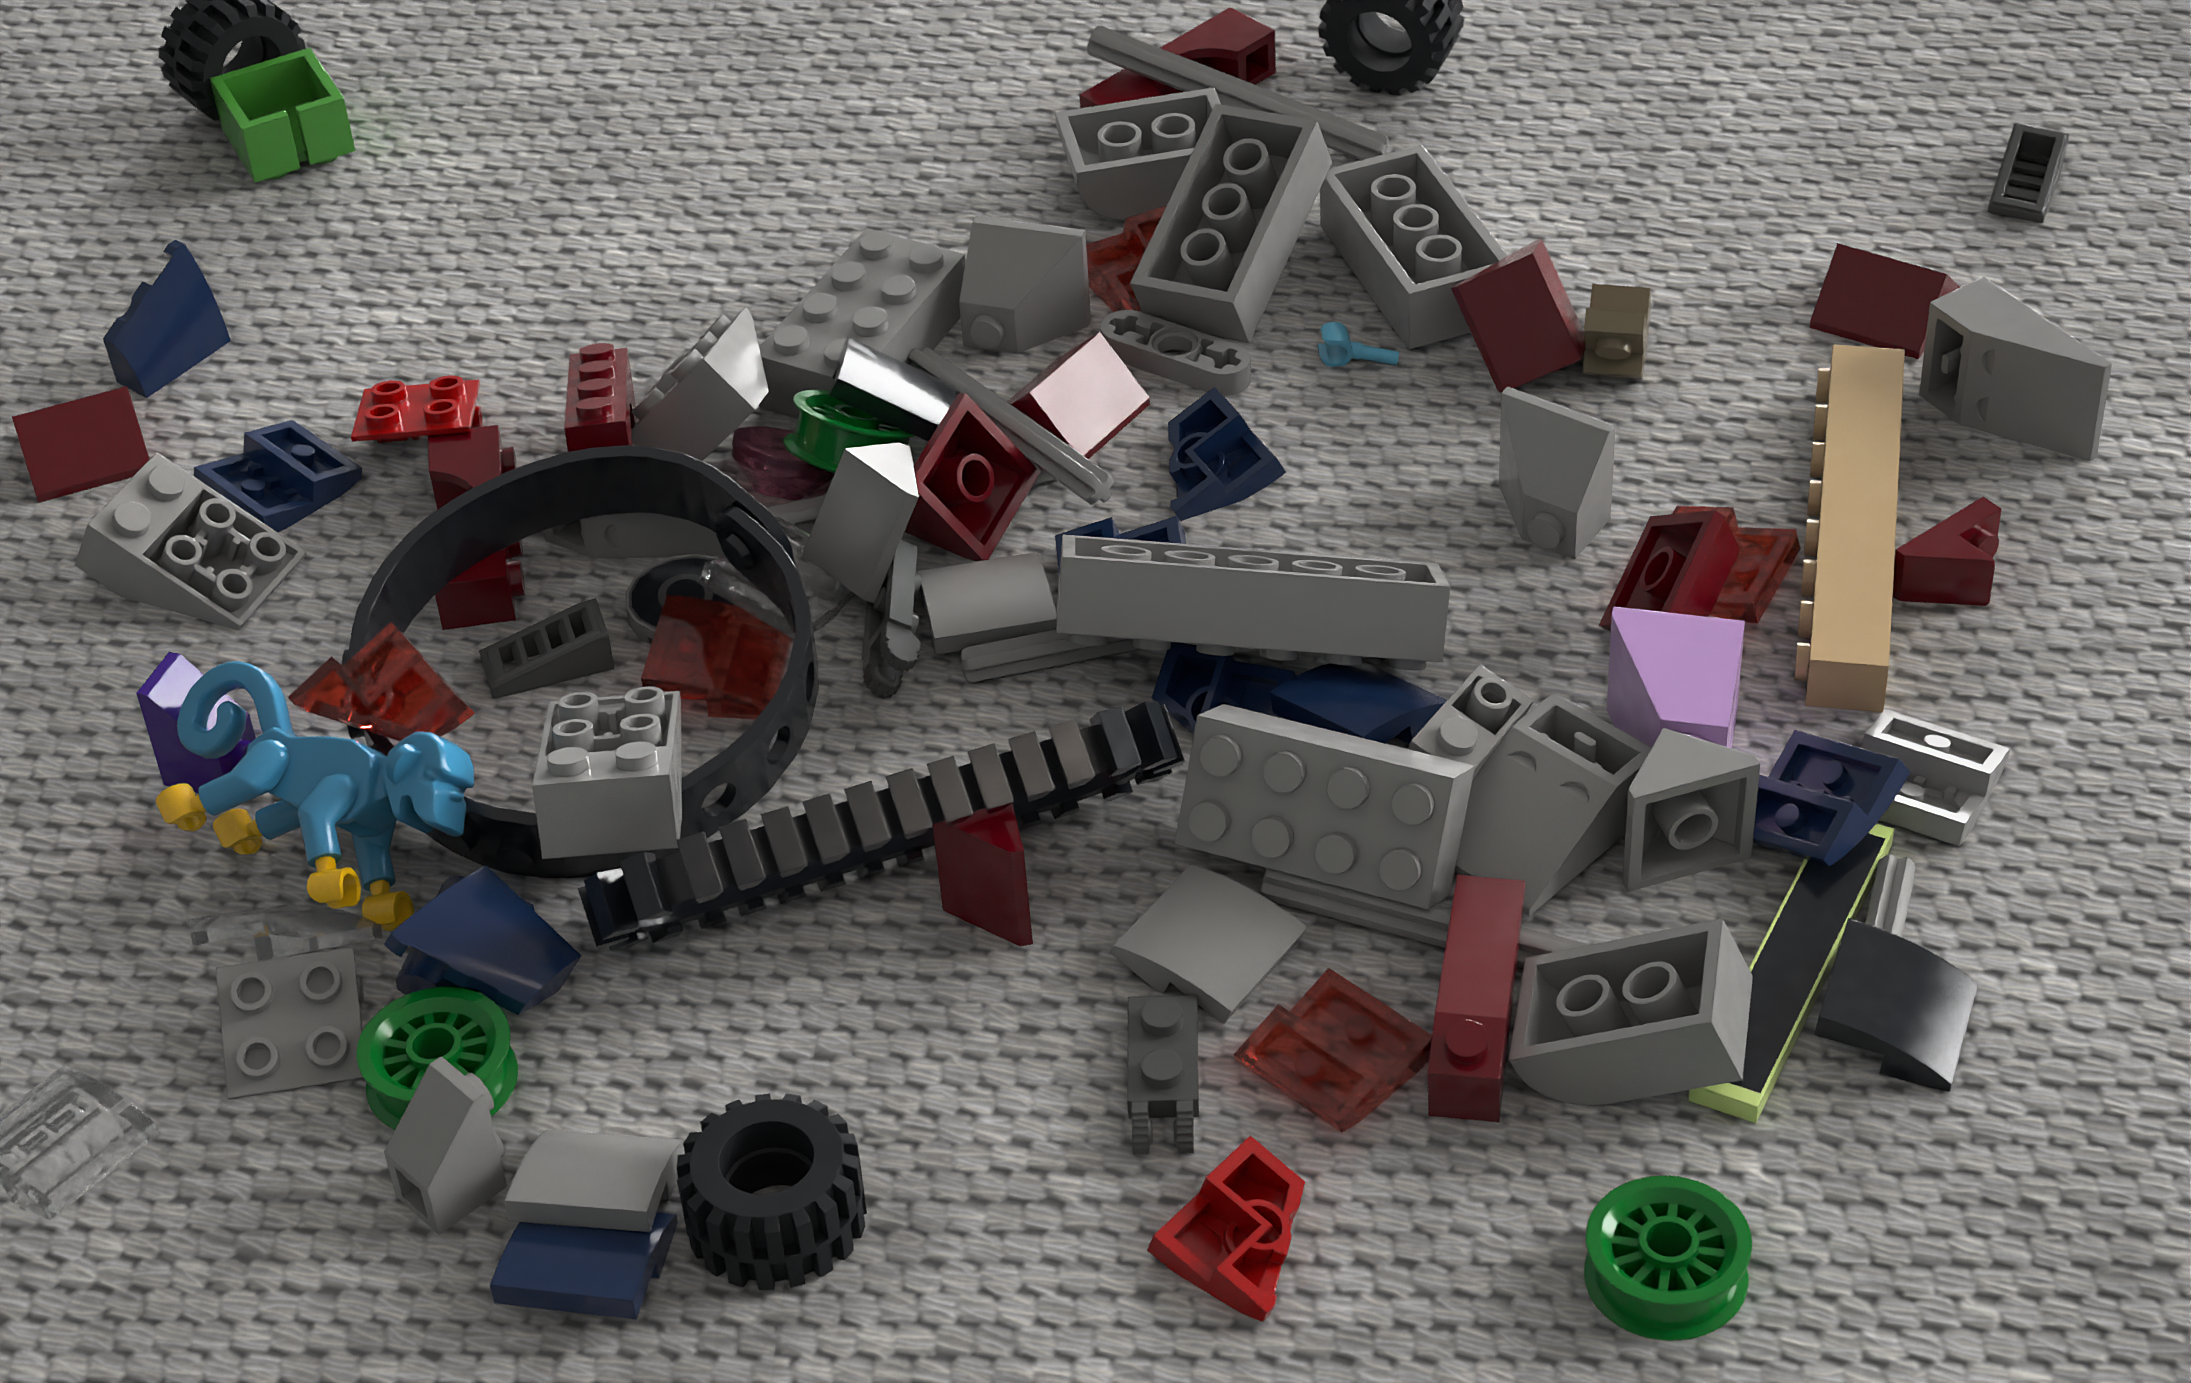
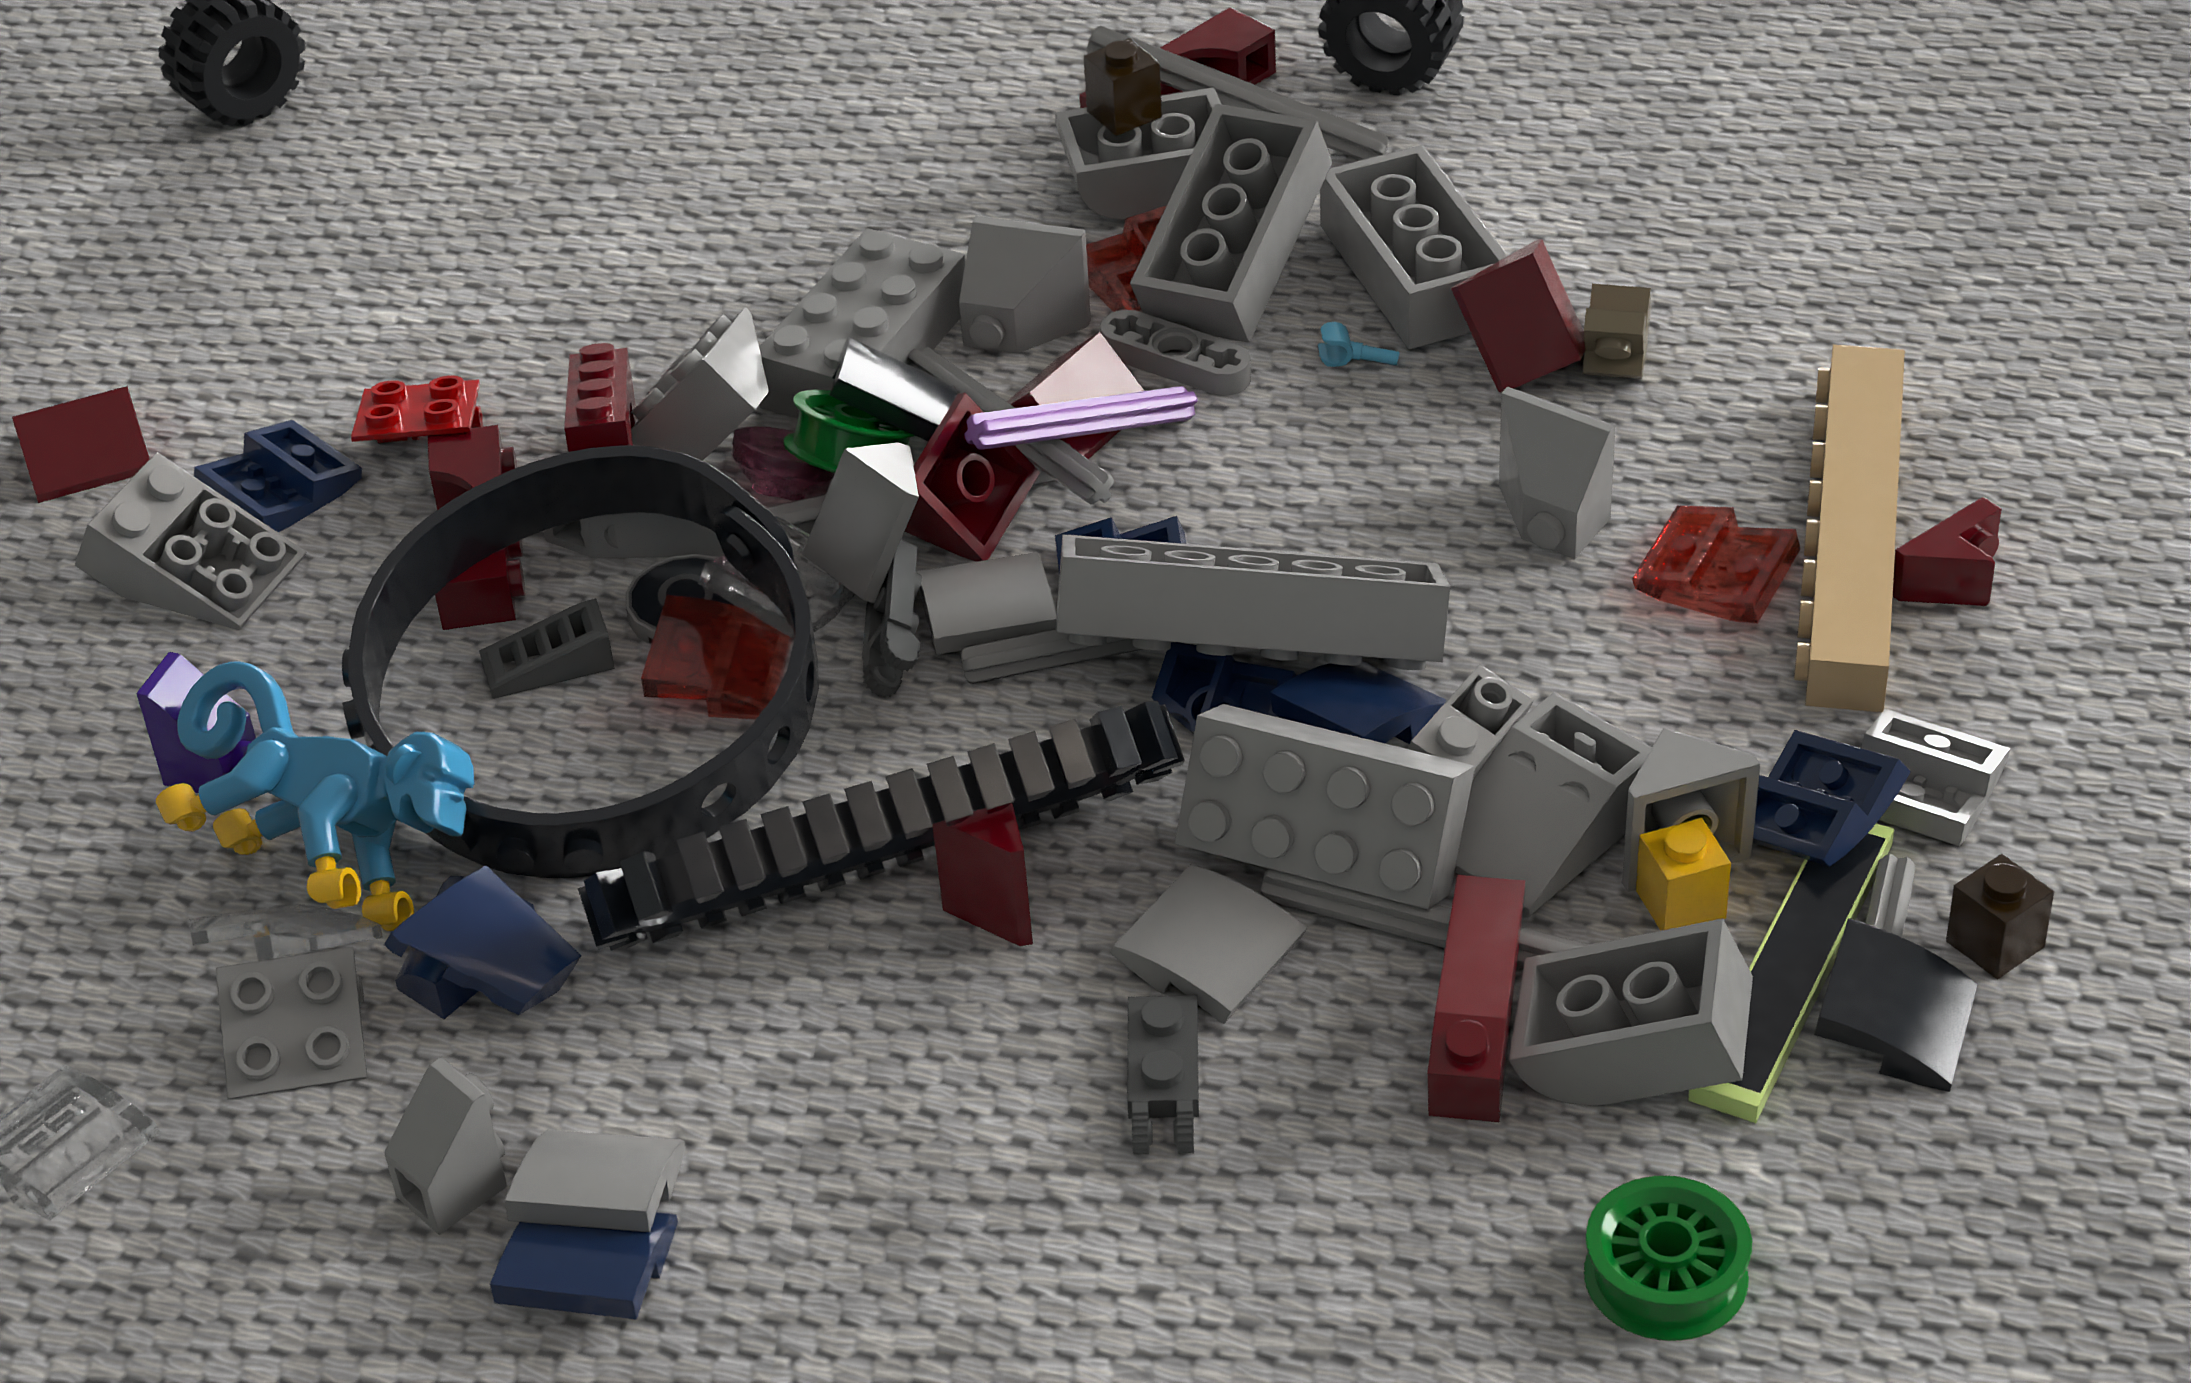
(166, 326): dark blue slope -> none
(283, 114): bright green piece -> none
(384, 690): clear red slope -> none
(422, 1027): green wheel -> none
(609, 774): light grey slope -> none
(778, 1232): black tyre -> none
(1080, 417): none -> axle
(1122, 86): none -> dark brown brick
(1216, 457): dark blue slope -> none
(1235, 1230): red slope -> none
(1336, 1051): clear red slope -> none
(1674, 674): lavender slope -> none
(1677, 565): dark red slope -> none
(1683, 875): none -> yellow brick
(1878, 300): dark red slope -> none
(1999, 916): none -> dark brown brick
(2012, 372): light grey slope -> none
(2035, 146): dark grey slope -> none

